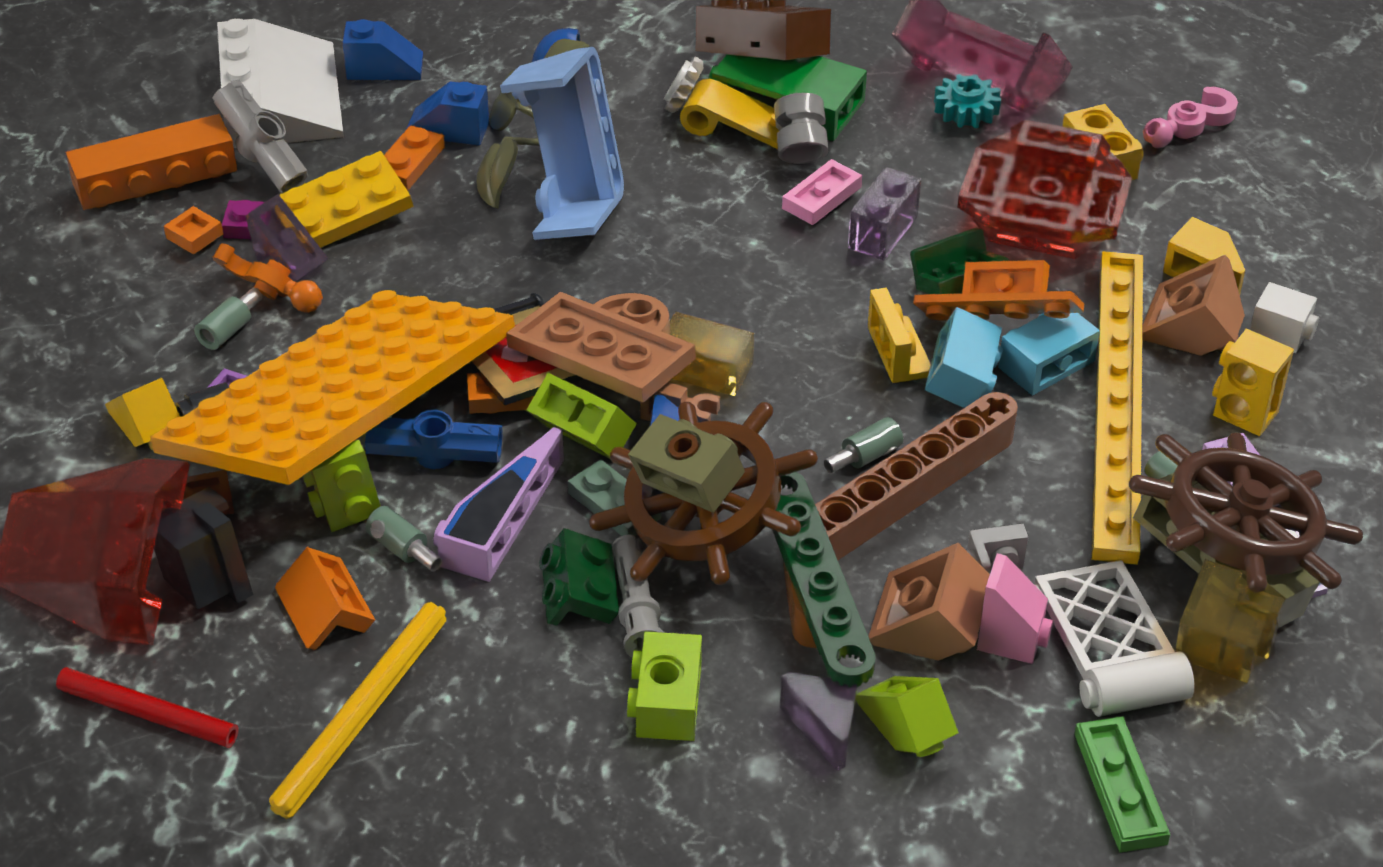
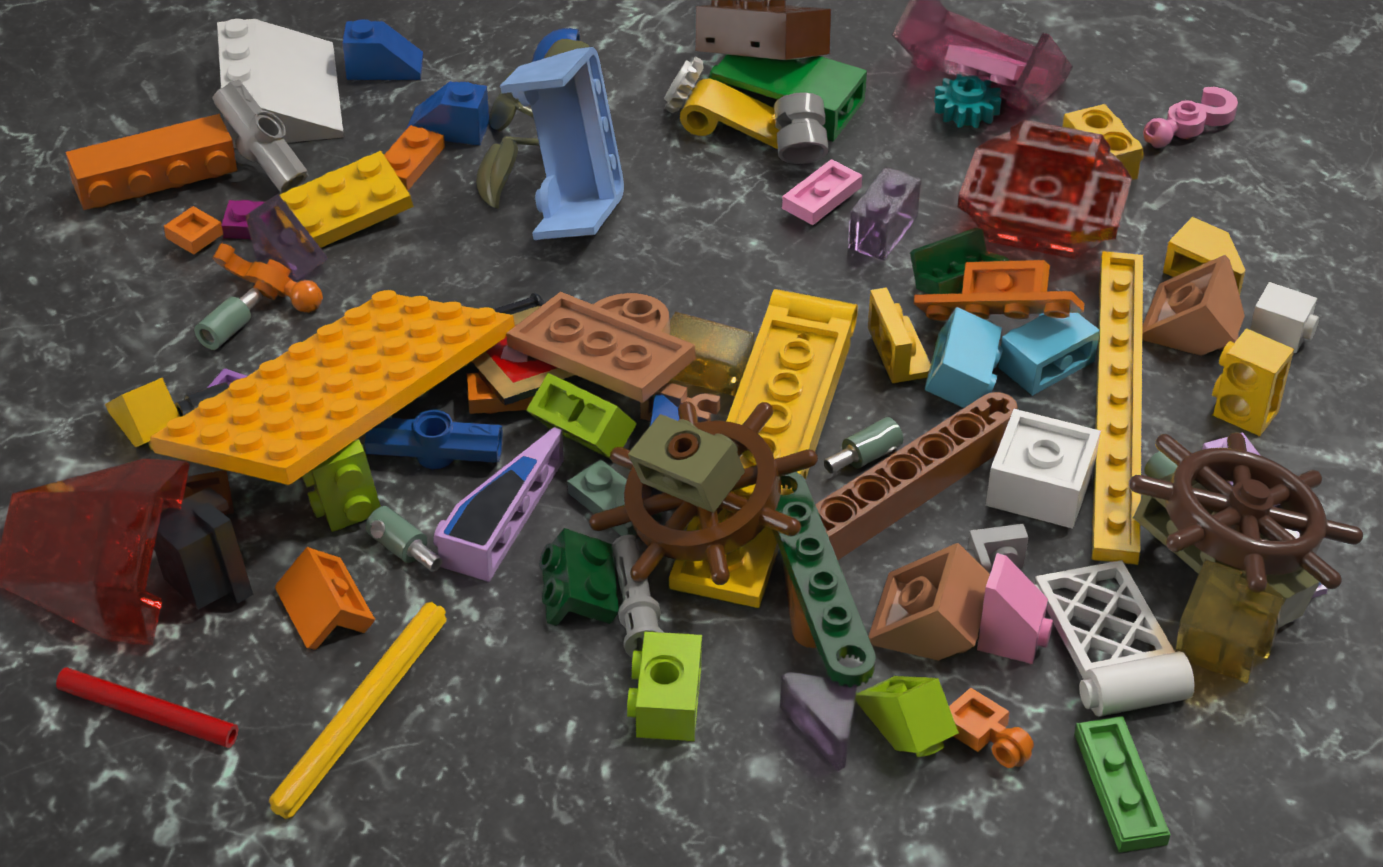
(796, 372): none -> yellow hinge
(984, 721): none -> orange plate
(985, 63): none -> bright pink plate
(1042, 468): none -> white container

